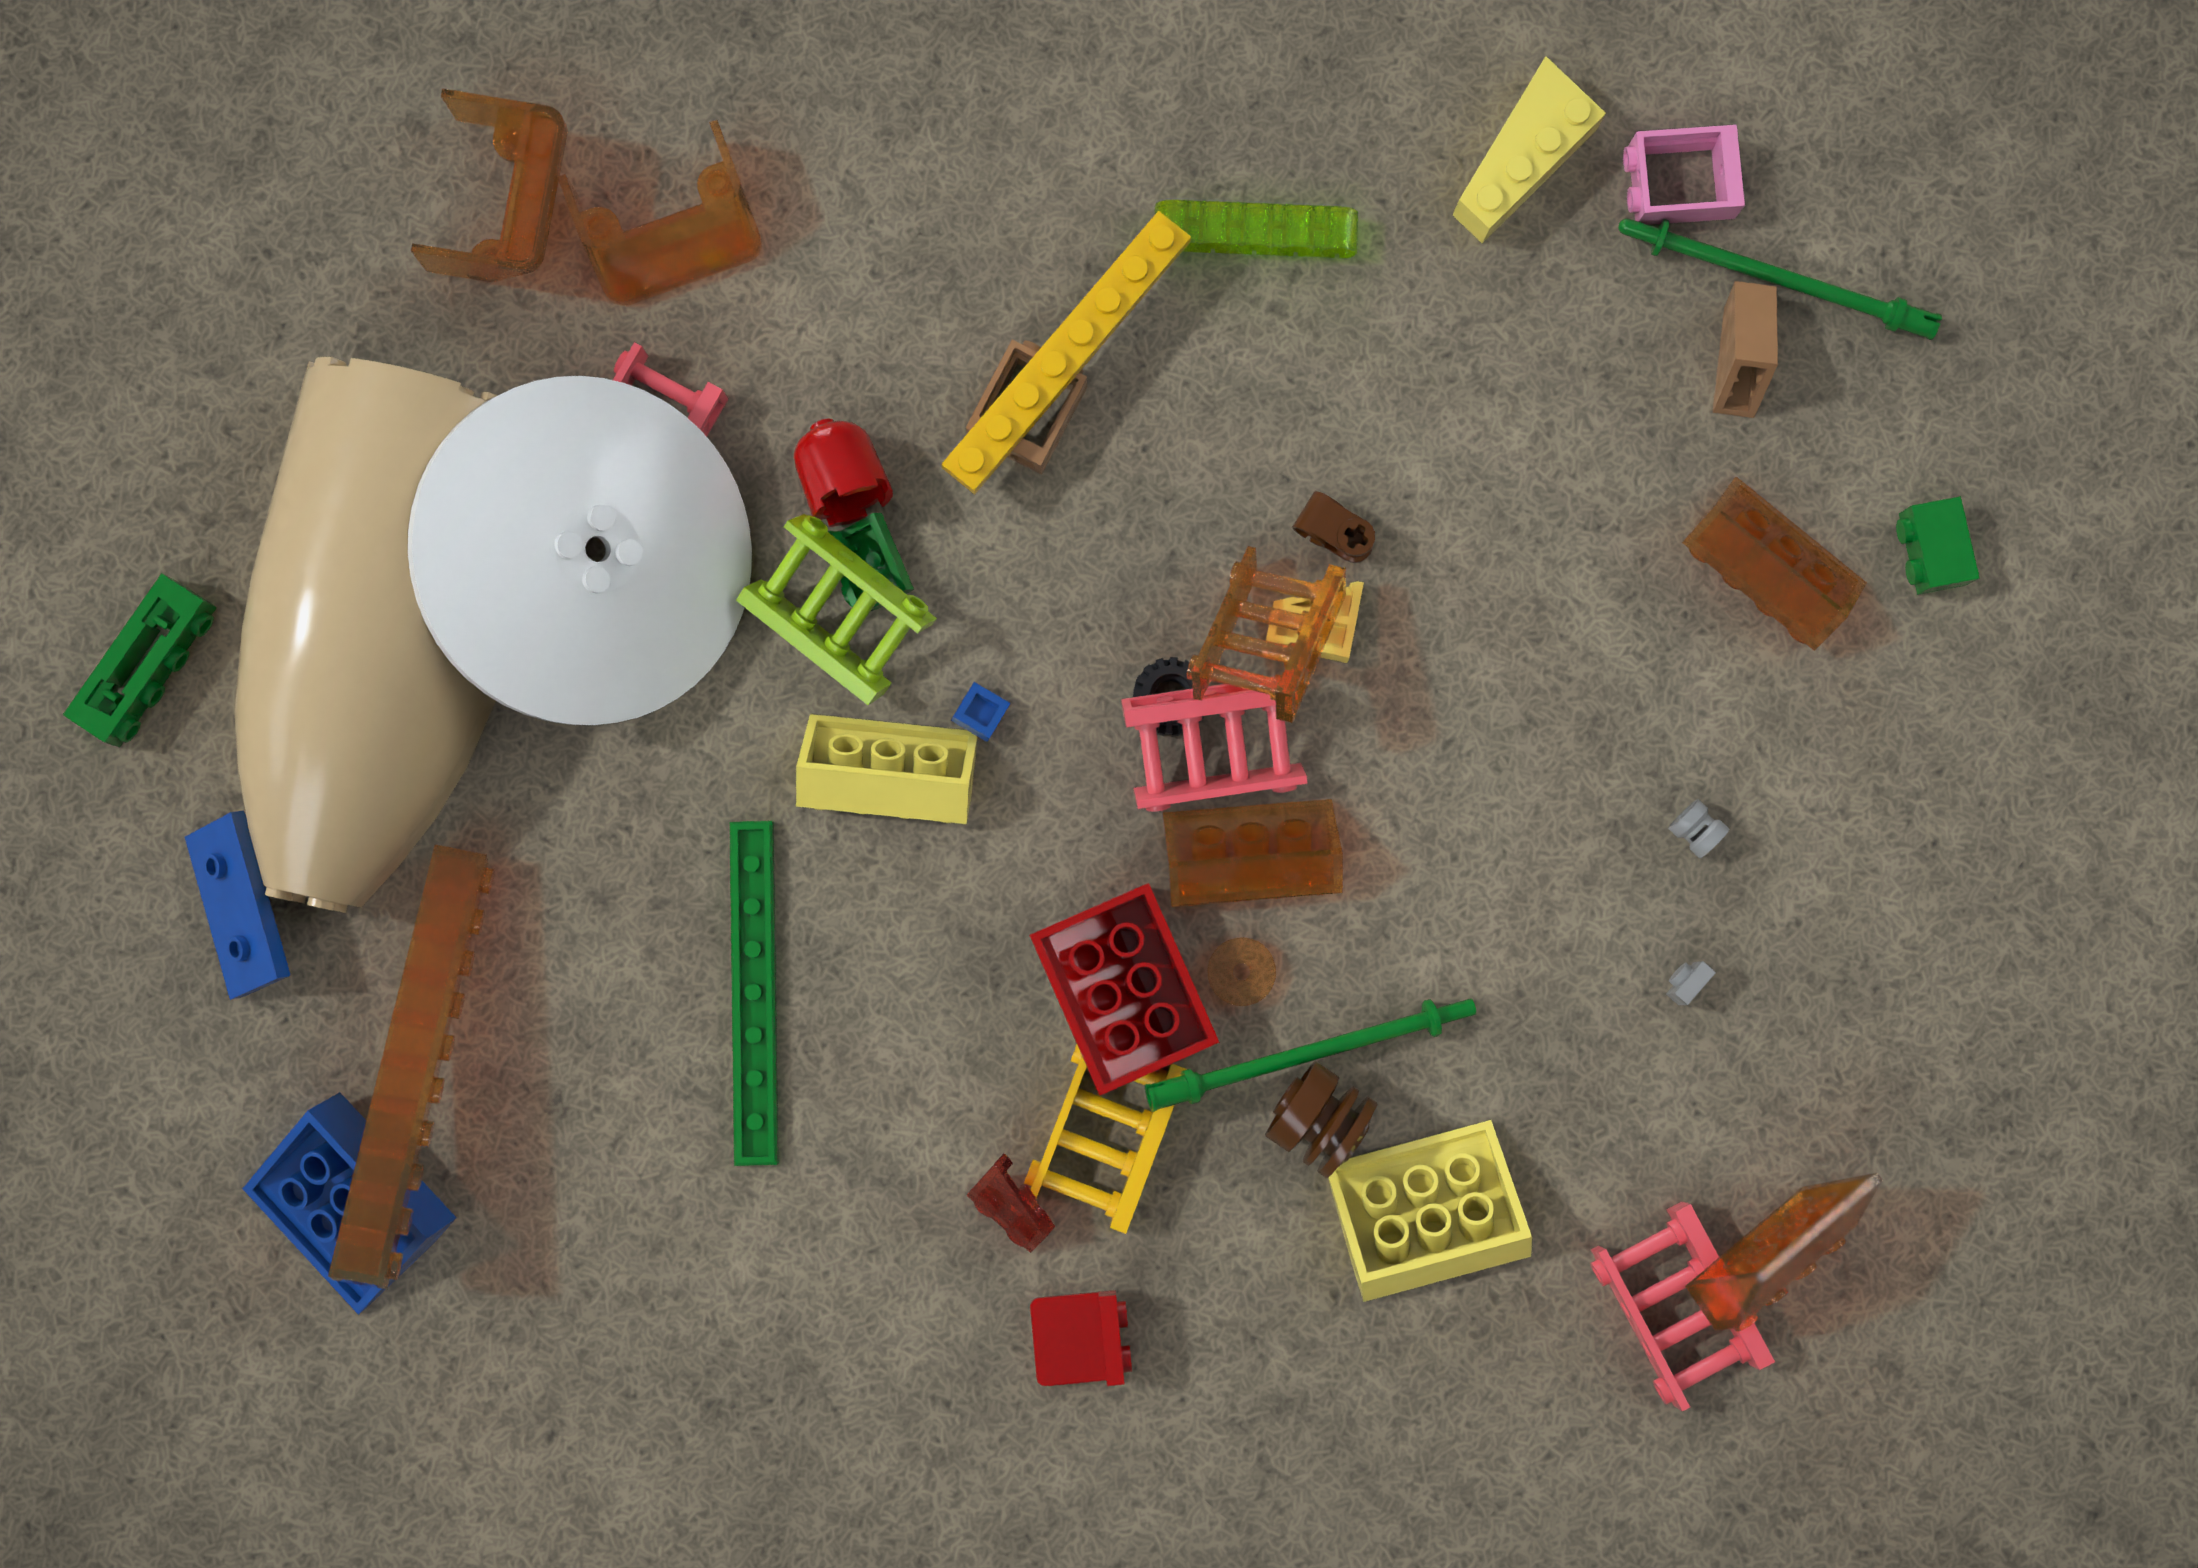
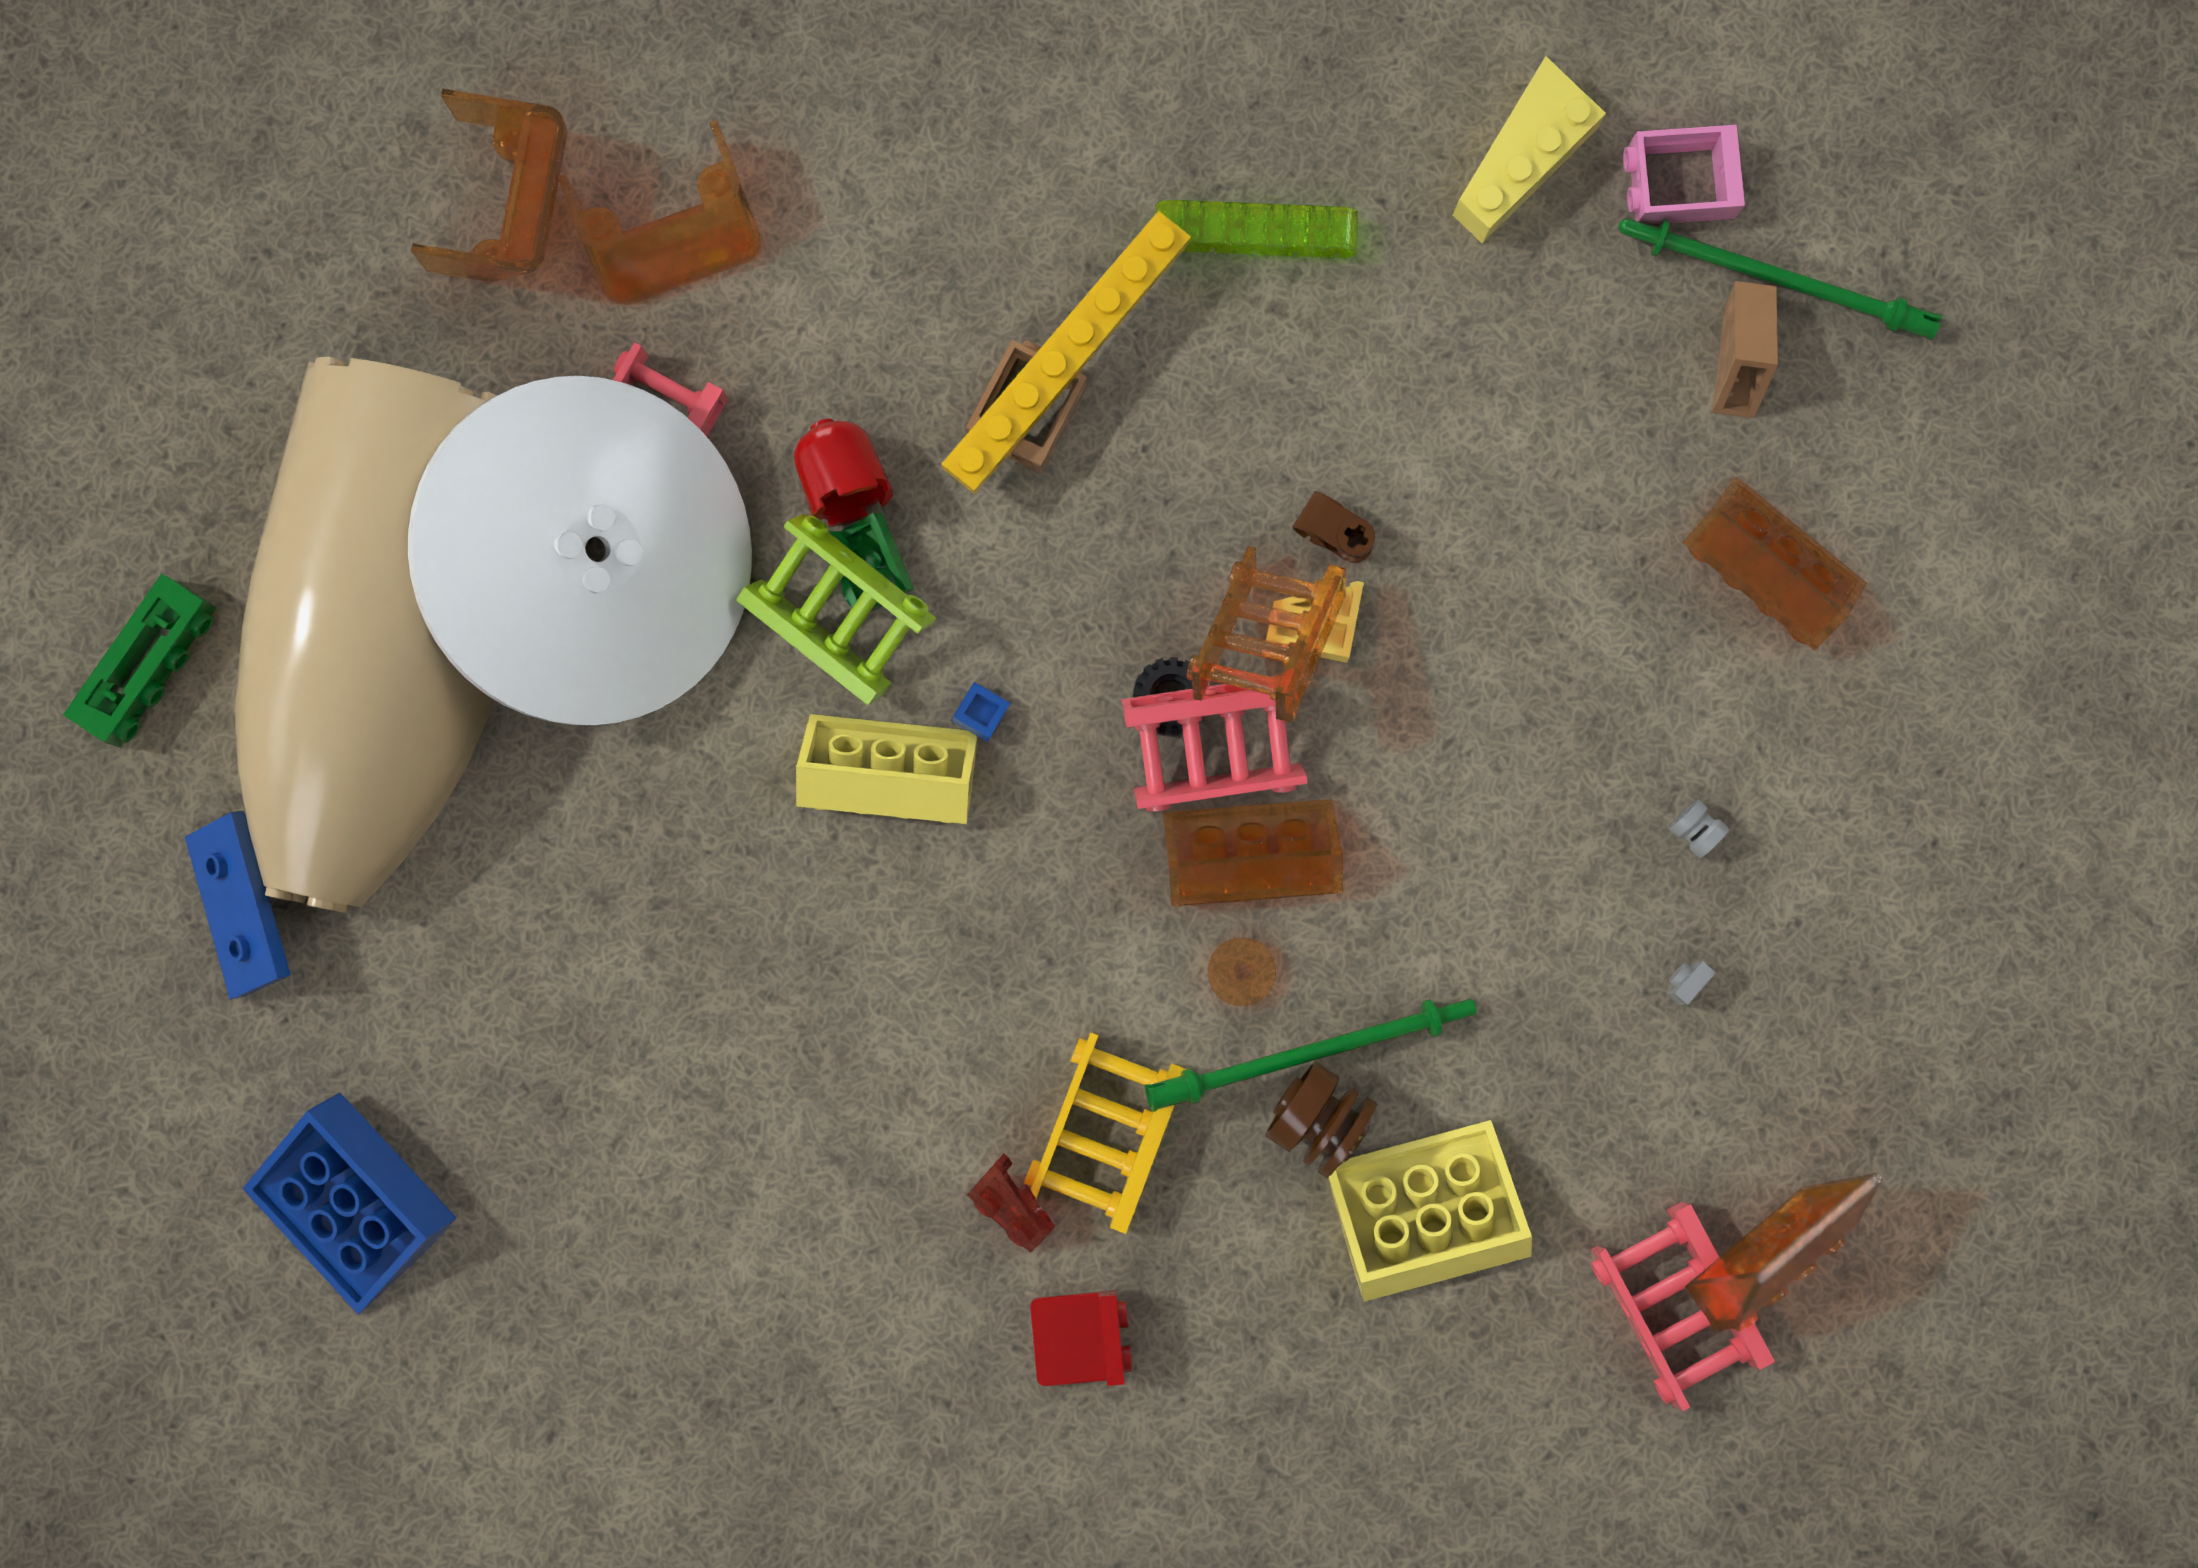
(410, 1069): clear orange brick -> none
(753, 993): green tile -> none
(1124, 989): red slope -> none
(1937, 545): green brick -> none

